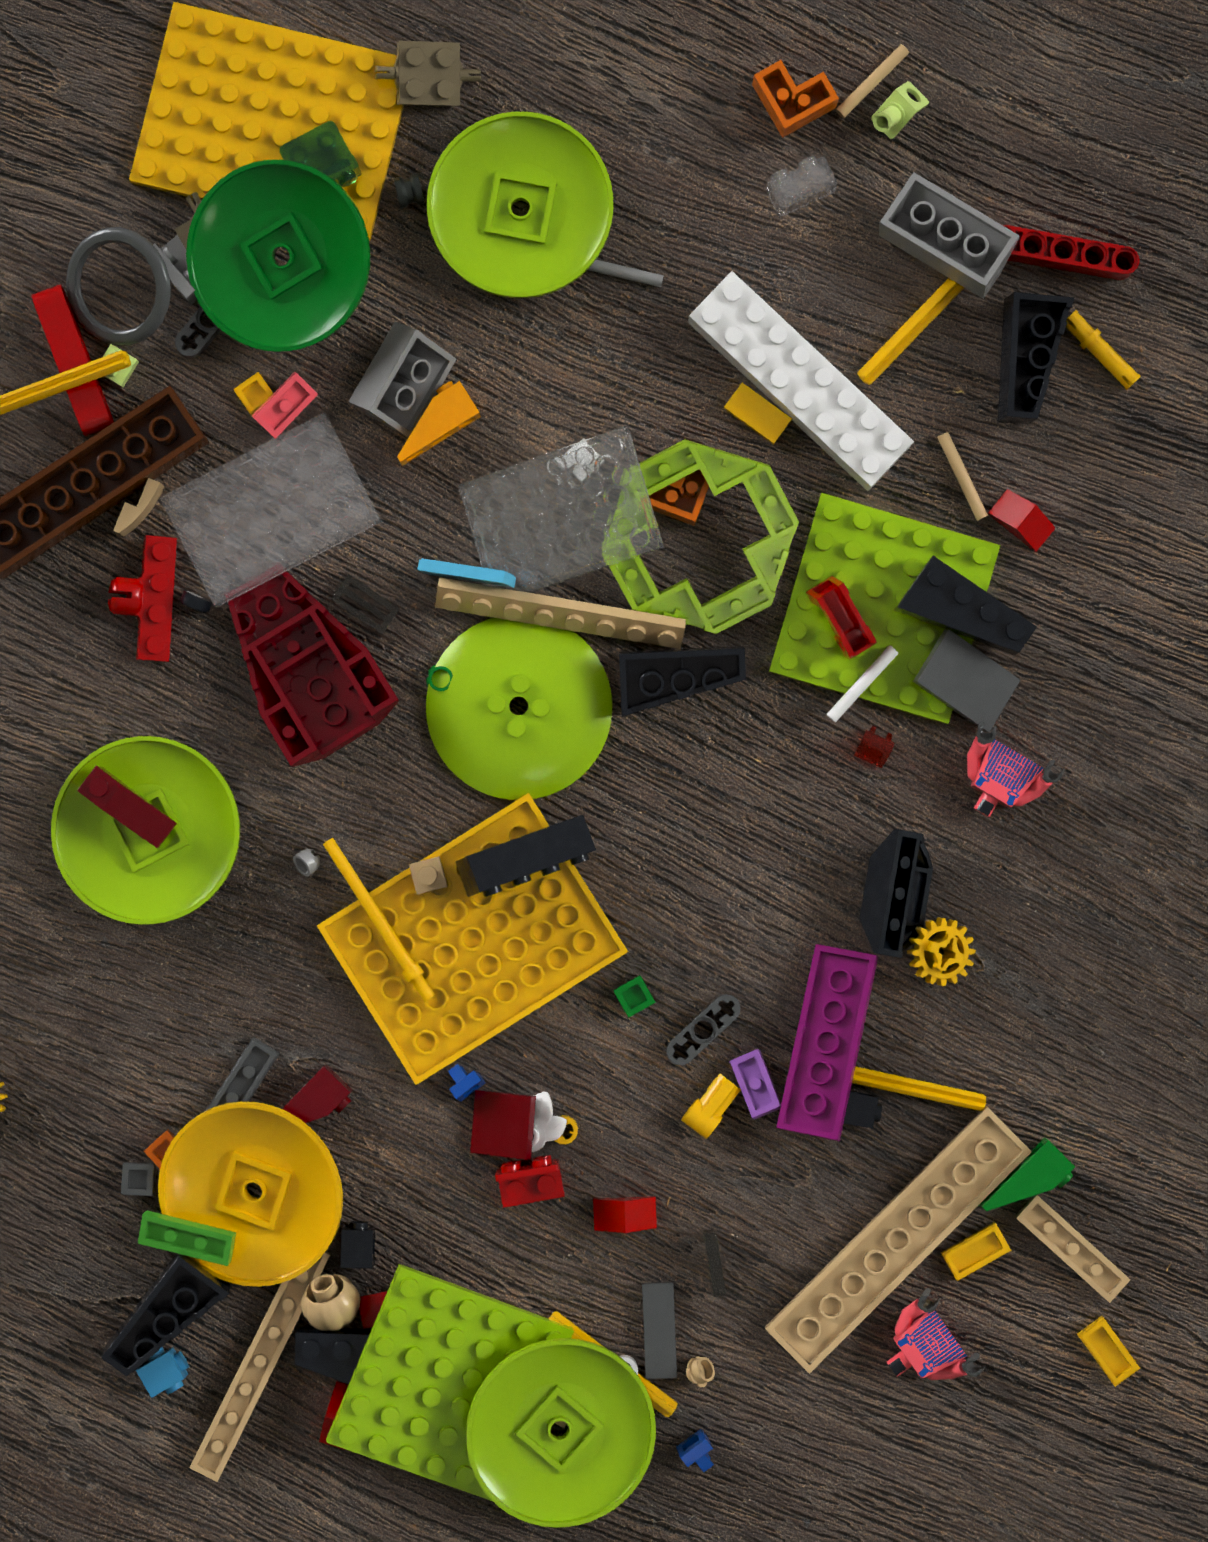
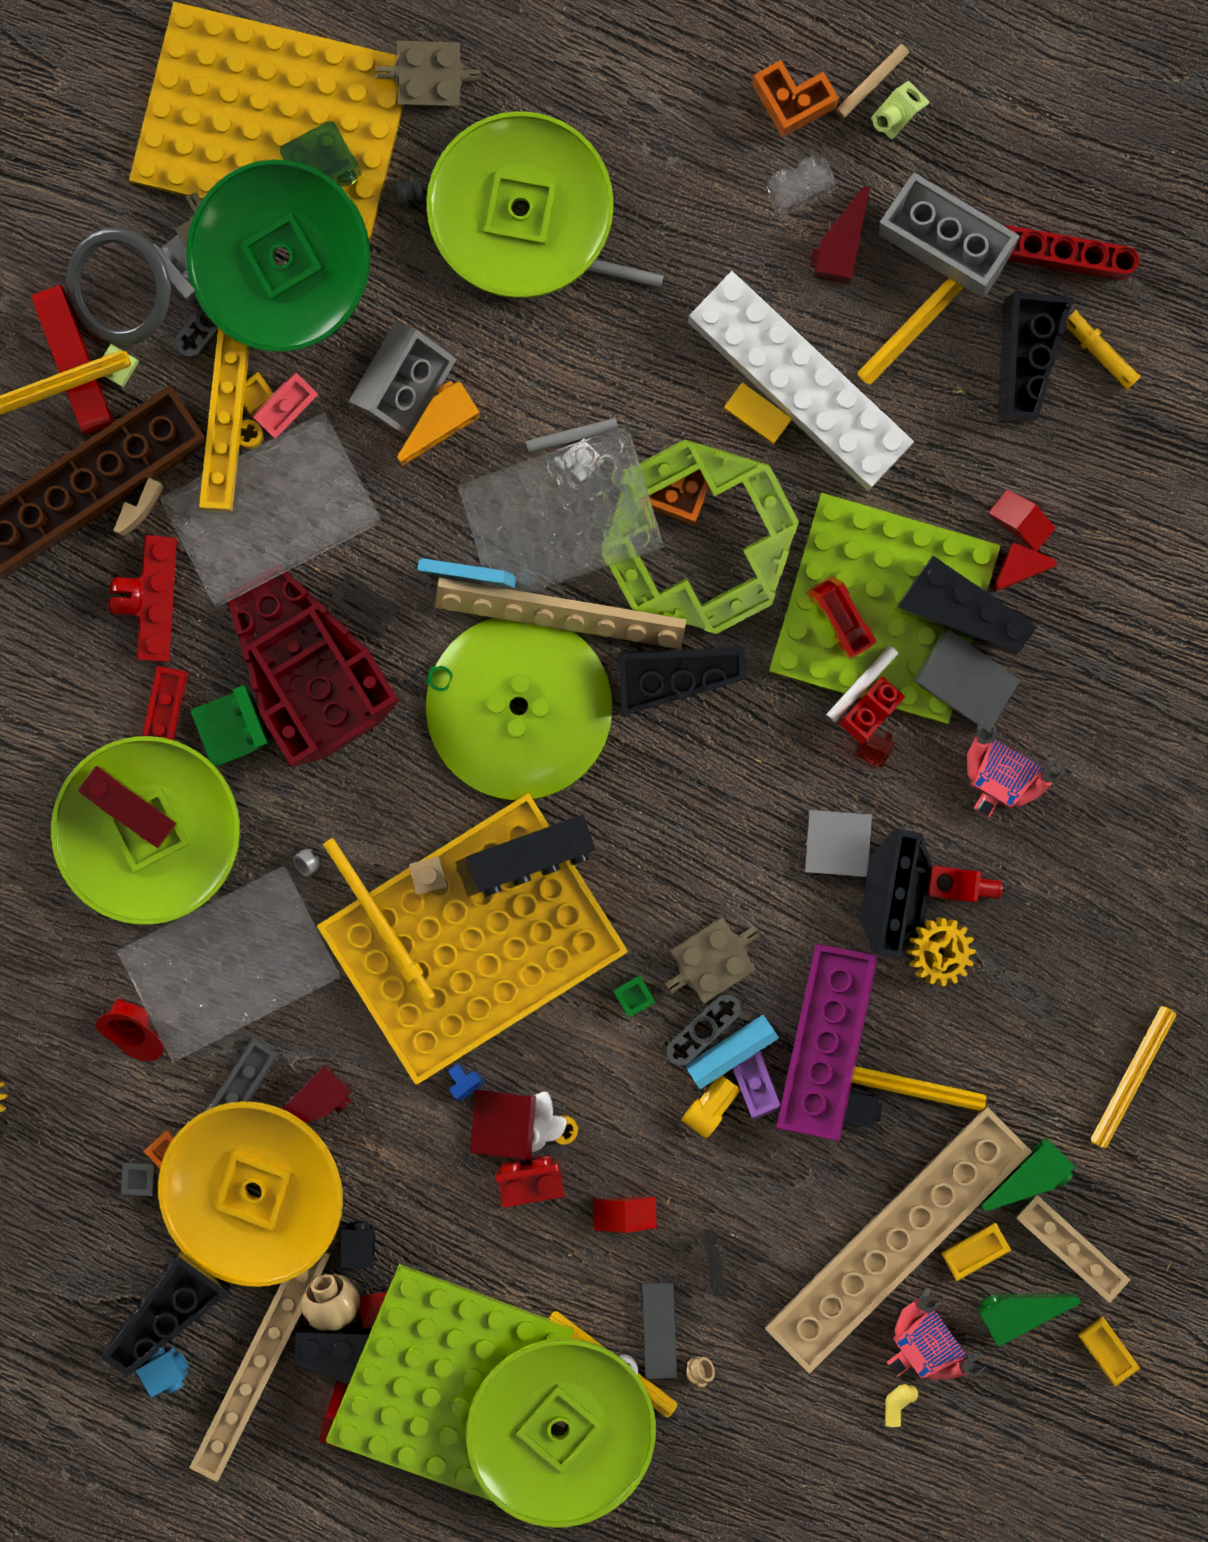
(129, 1030): none -> red piece
(165, 703): none -> red tile
(186, 1238): bright green plate -> none
(195, 601): black tile -> none
(224, 424): none -> yellow plate
(229, 963): none -> clear plate
(230, 726): none -> green bracket
(254, 442): none -> yellow bush
(571, 435): none -> light grey bar
(696, 1450): blue tile -> none
(712, 959): none -> dark tan plate
(731, 1051): none -> medium azure tile
(838, 843): none -> light grey tile
(840, 245): none -> dark red slope
(872, 710): none -> red slope
(896, 1401): none -> light yellow arm
(962, 476): tan bar -> none
(965, 885): none -> red bracket
(1019, 1313): none -> green slope
(1020, 565): none -> red slope
(1133, 1077): none -> yellow axle

